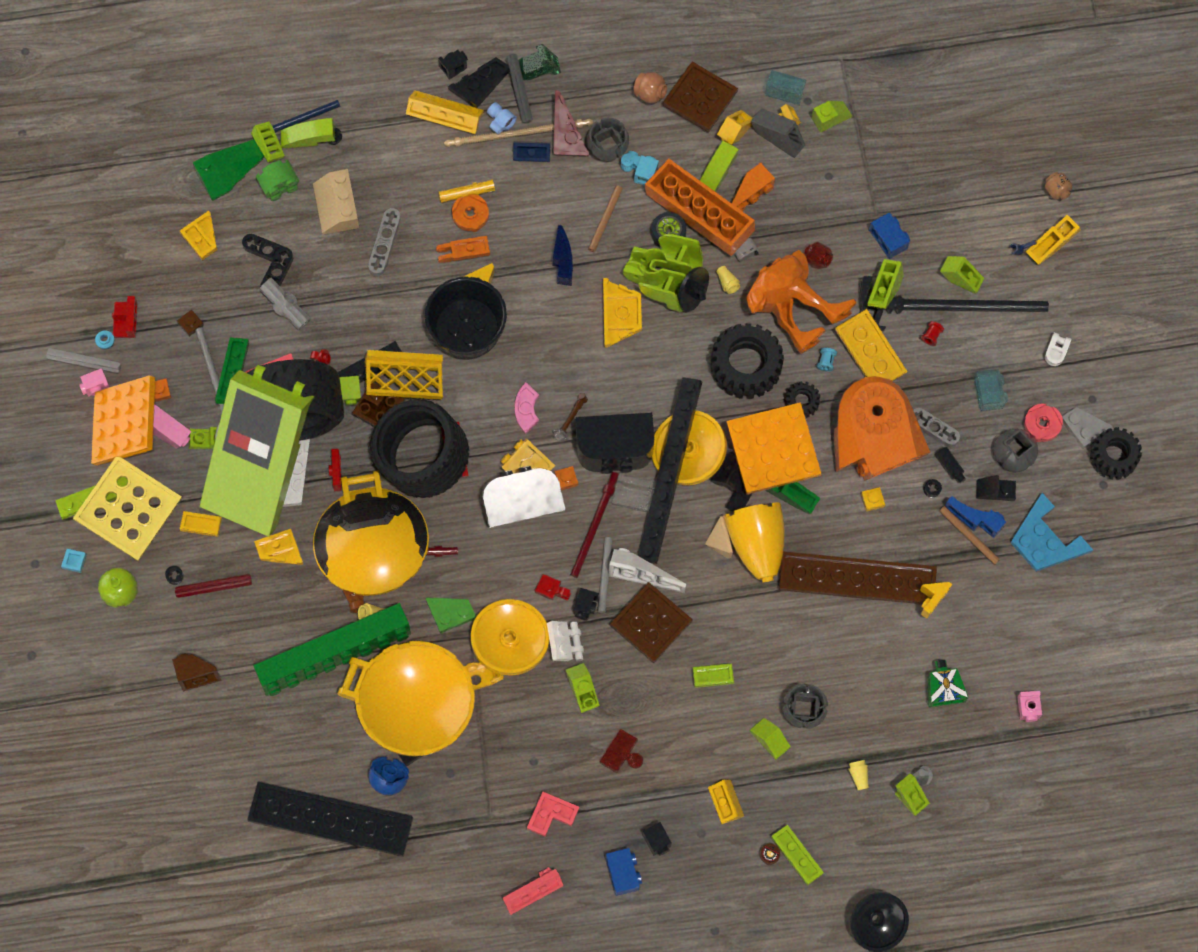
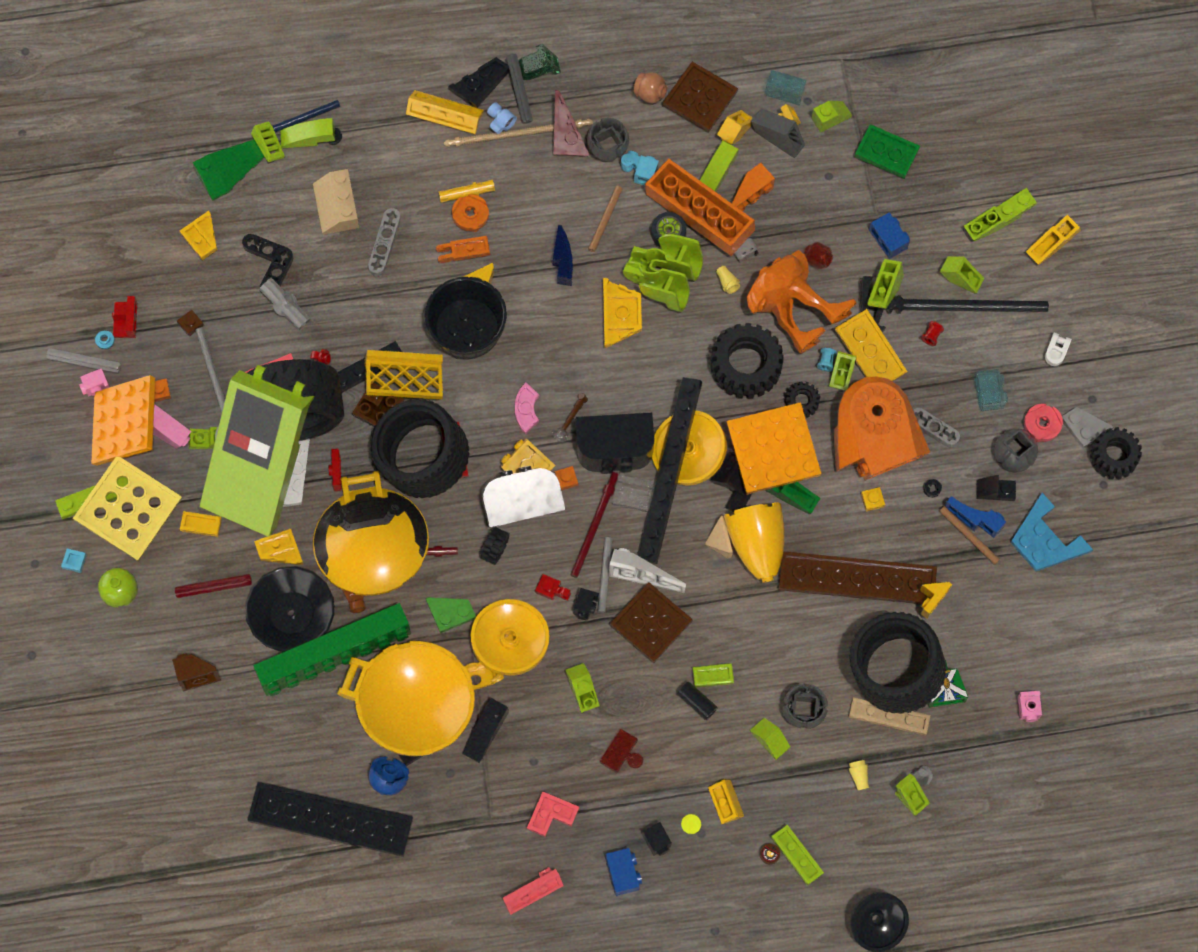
(179, 578): black bush -> none
(233, 362): green plate -> none
(278, 179): bright green brick -> none
(286, 591): none -> black dish
(350, 390): lime slope -> none
(367, 610): light yellow cone -> none
(453, 63): black brick -> none
(485, 730): none -> black slope
(495, 545): none -> black tyre
(531, 151): dark blue slope -> none
(560, 641): white plate -> none
(691, 824): none -> neon yellow piece
(693, 289): black shield -> none
(697, 700): none -> black piece
(842, 371): none -> lime slope
(887, 151): none -> green plate
(887, 628): none -> black tyre
(909, 722): none -> tan tile
(951, 464): black cylinder -> none
(1000, 216): none -> lime slope
(1020, 248): dark blue hand -> none
(1058, 186): medium nougat head -> none

